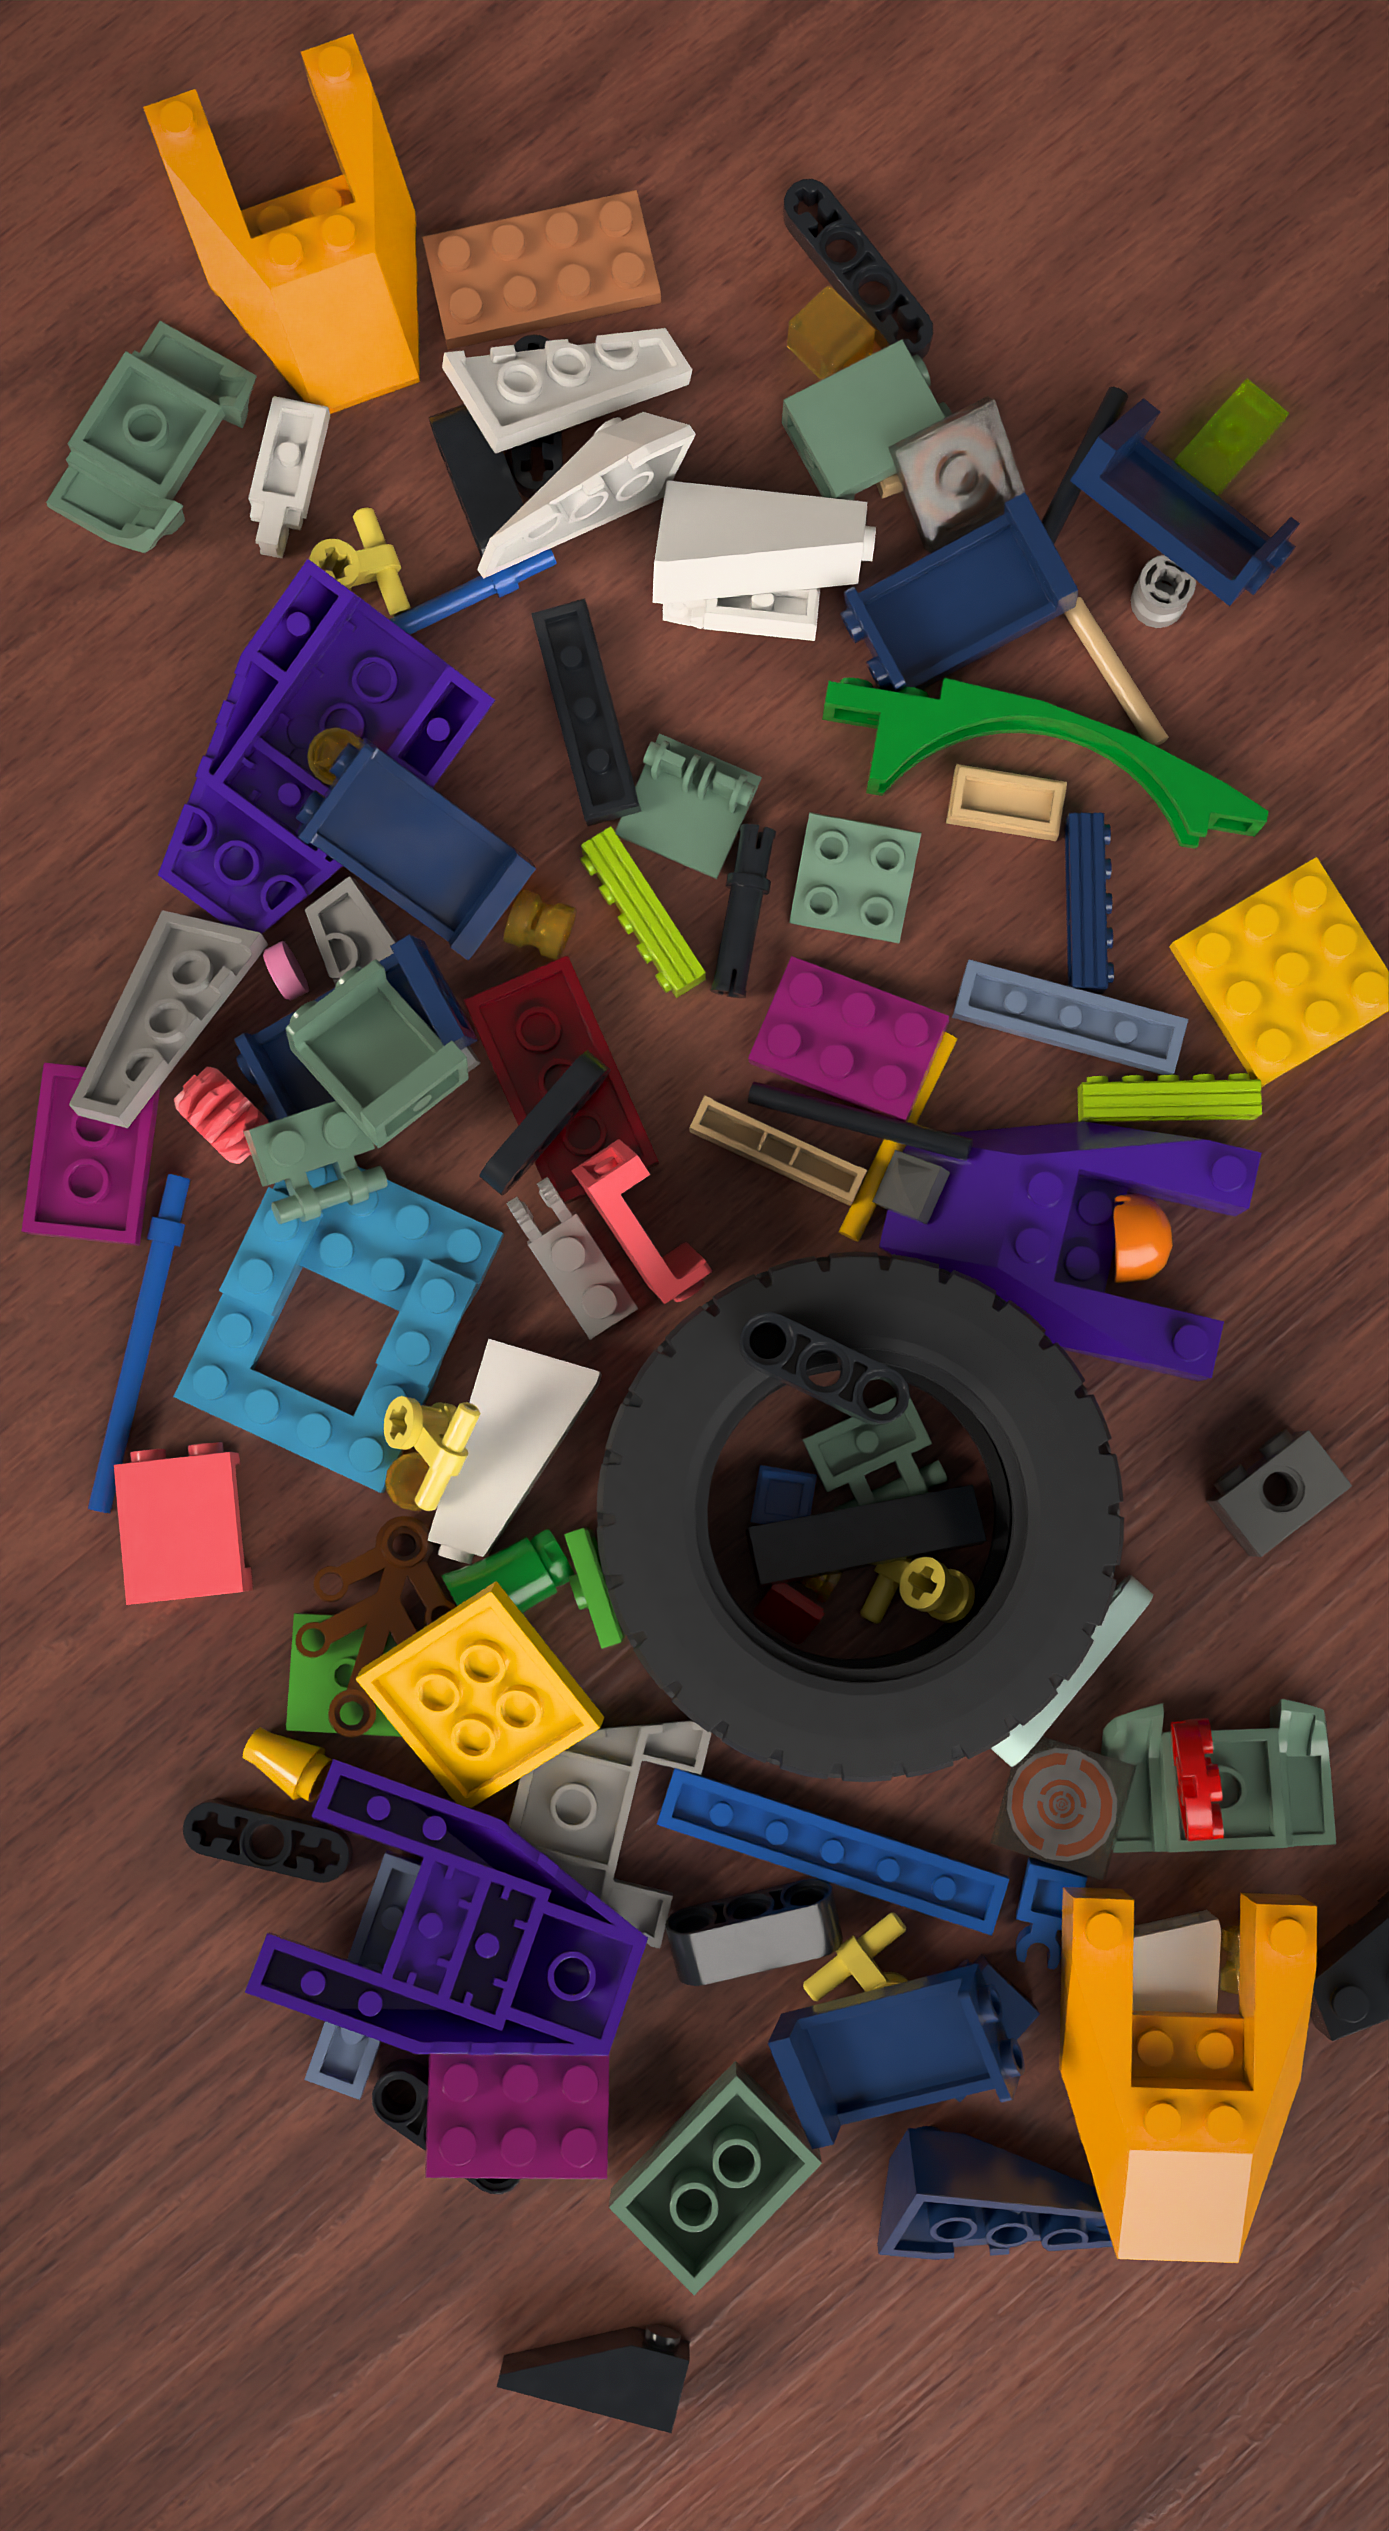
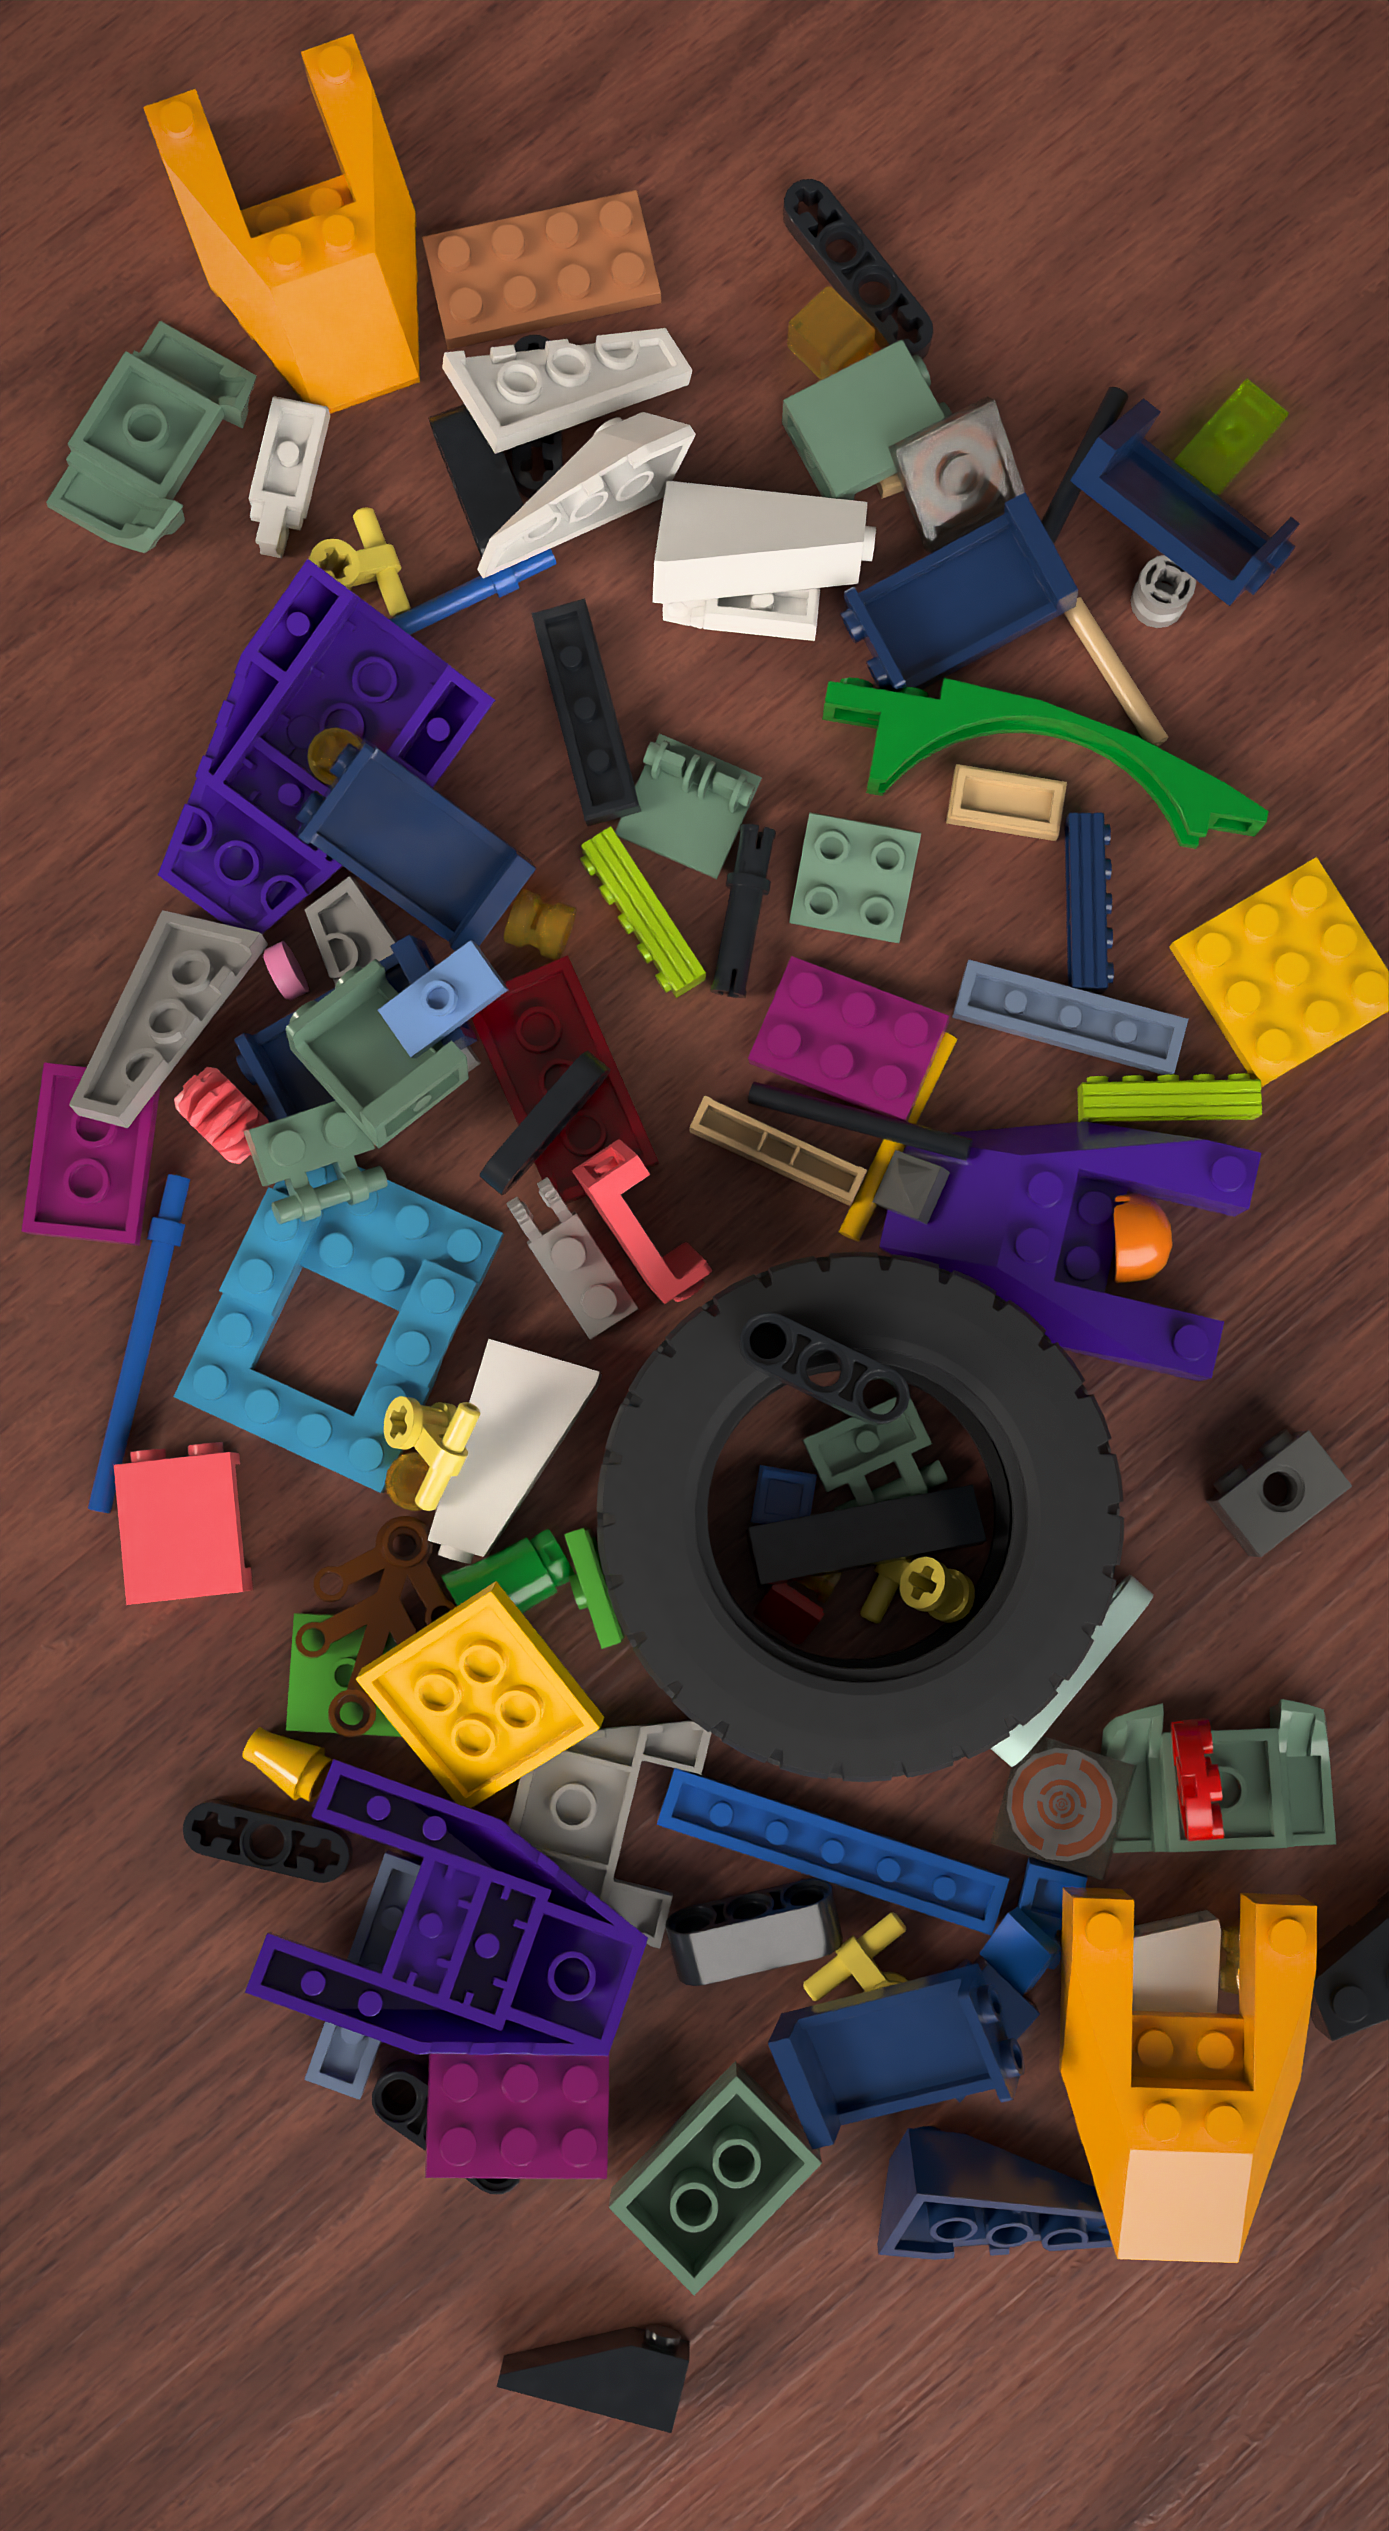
(443, 999): none -> medium blue plate
(1020, 1951): none -> blue tile

